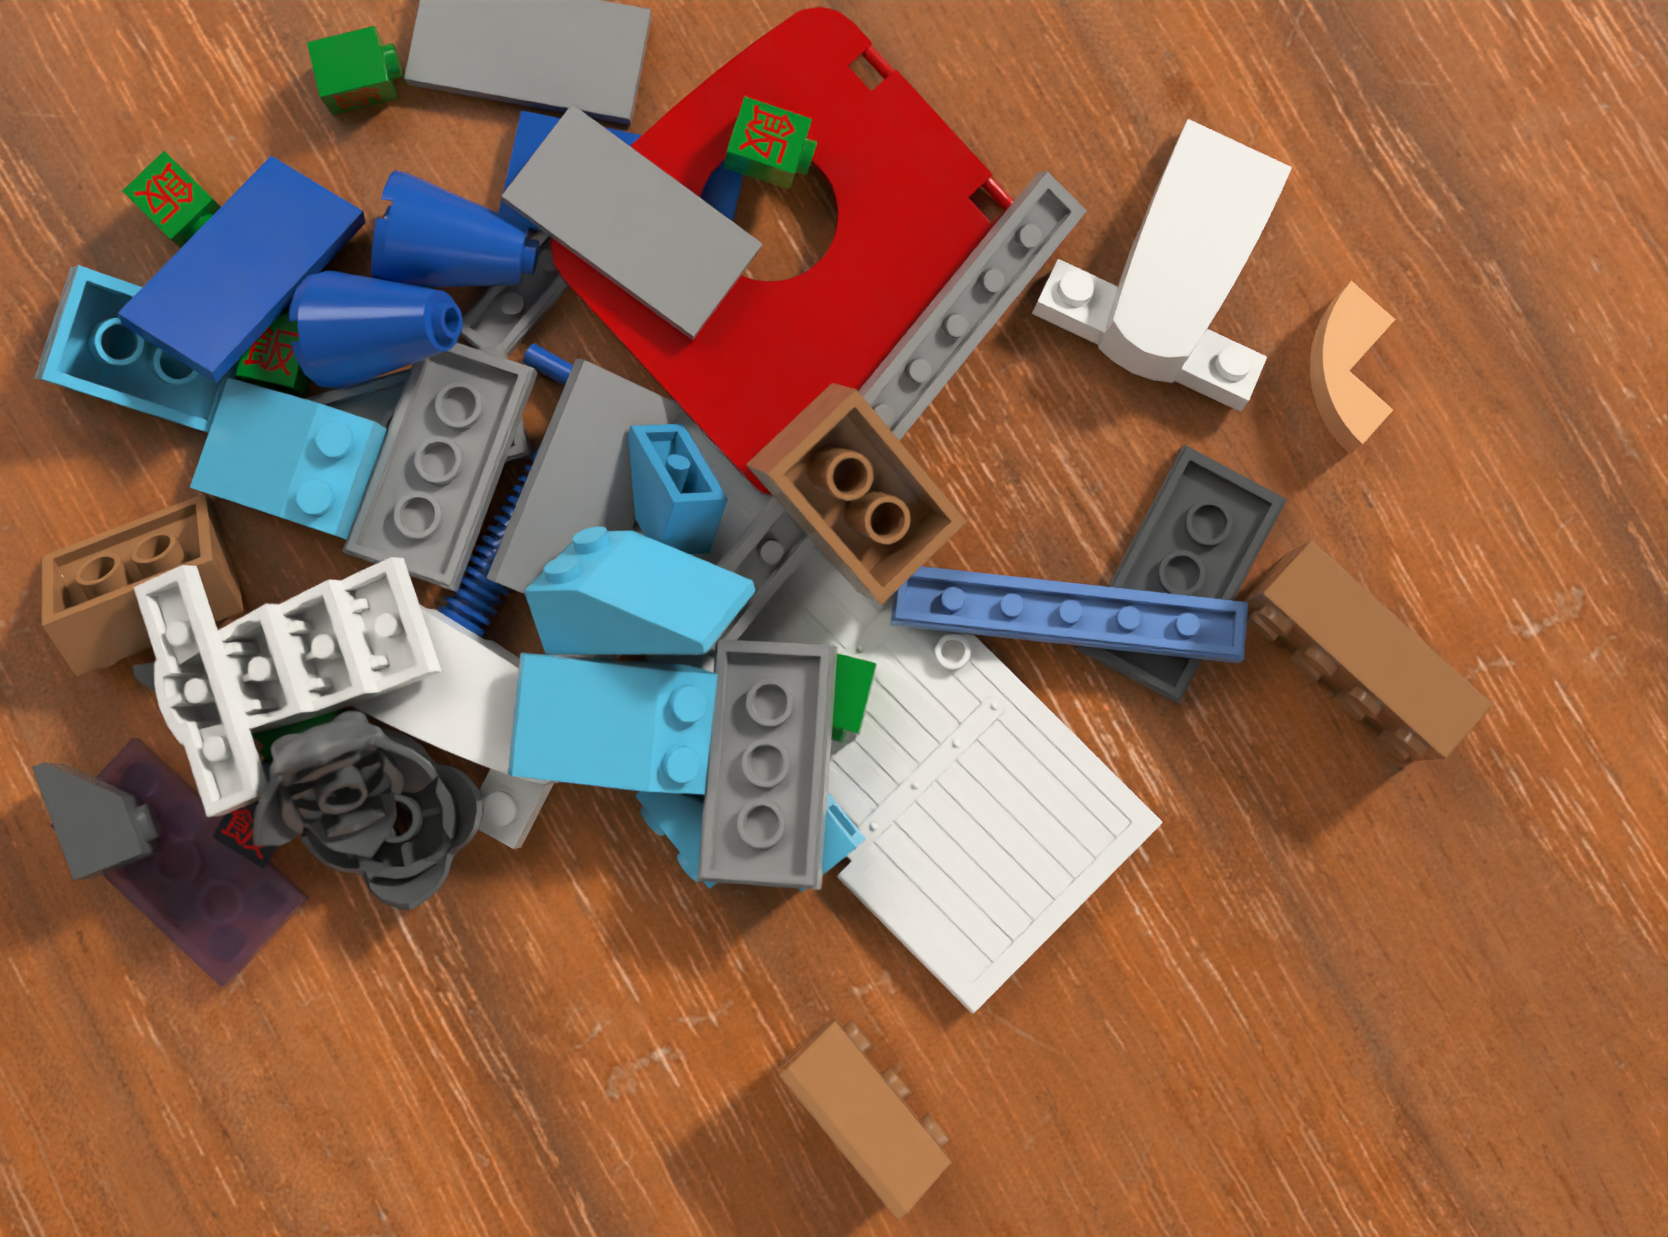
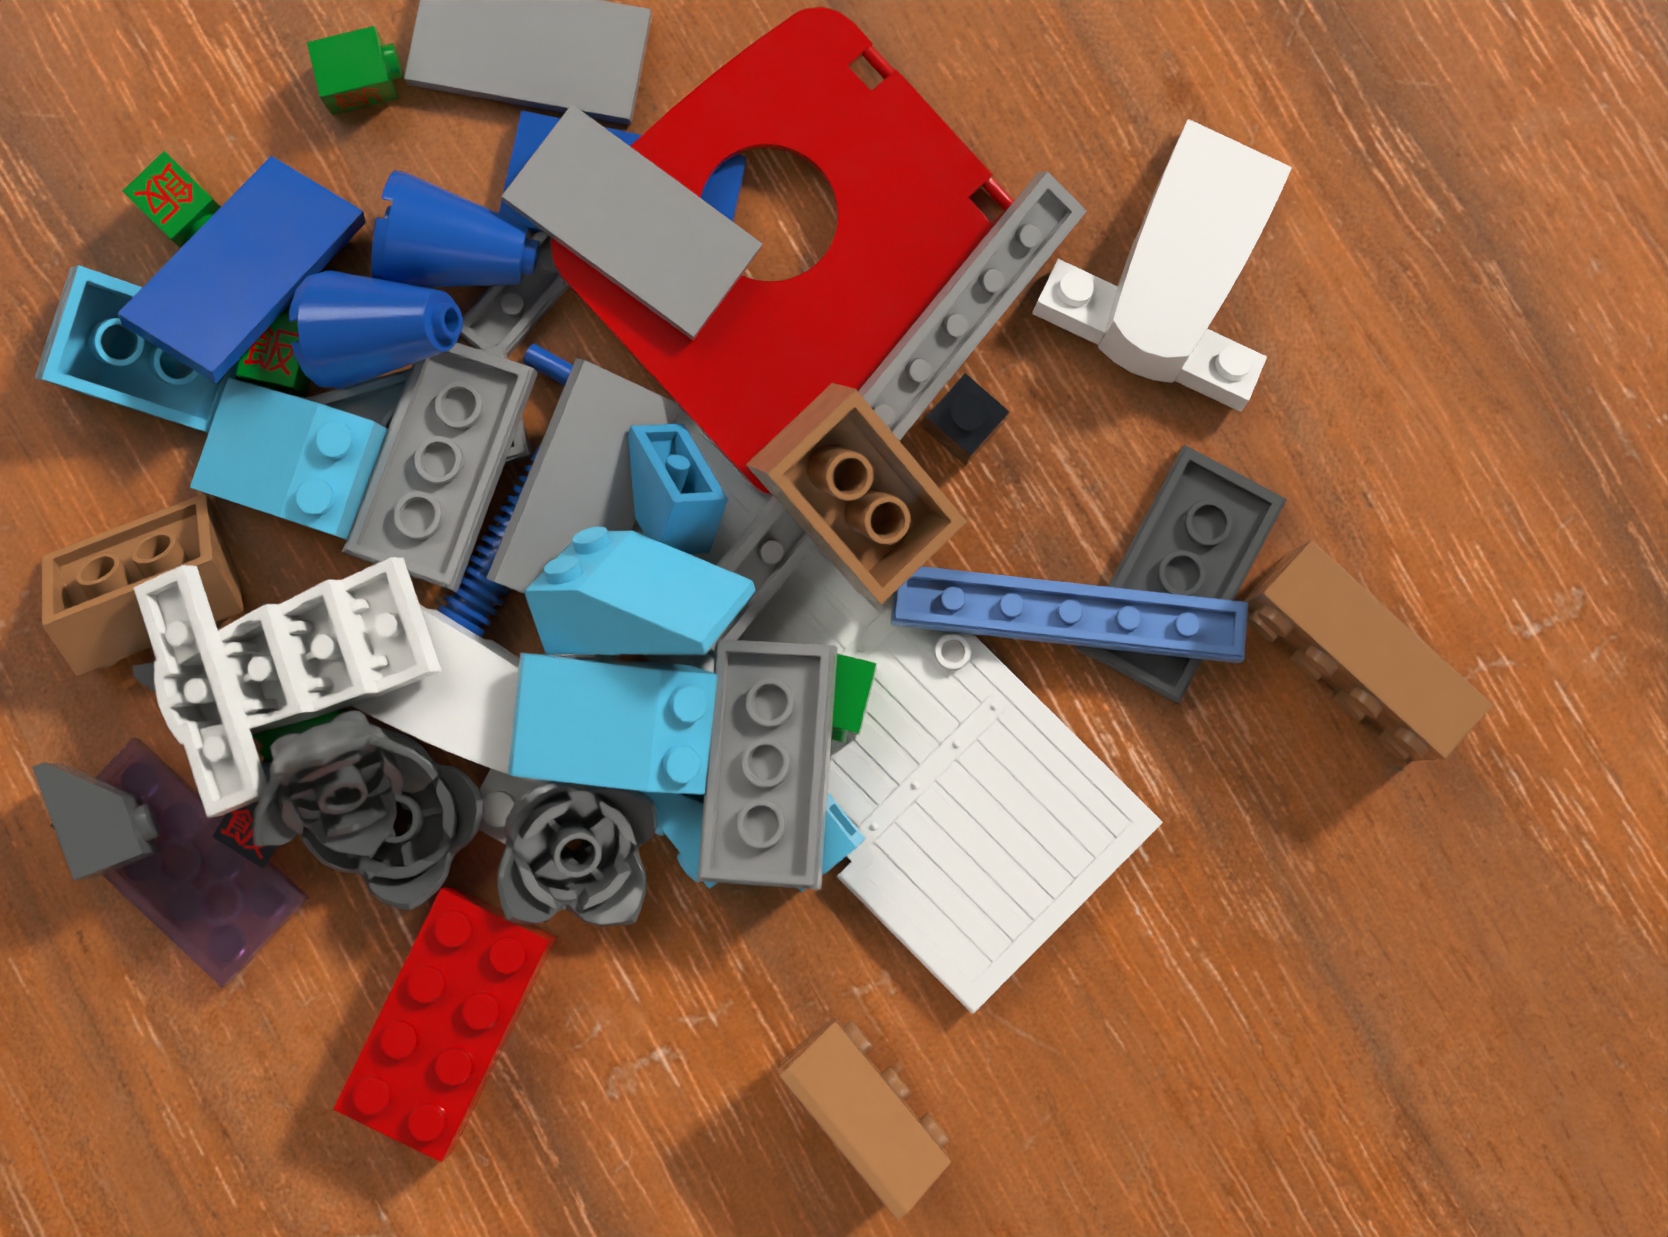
(444, 1023): none -> red brick
(596, 882): none -> dark grey brick
(770, 144): green brick -> none
(965, 419): none -> black brick
(1341, 339): light nougat brick -> none

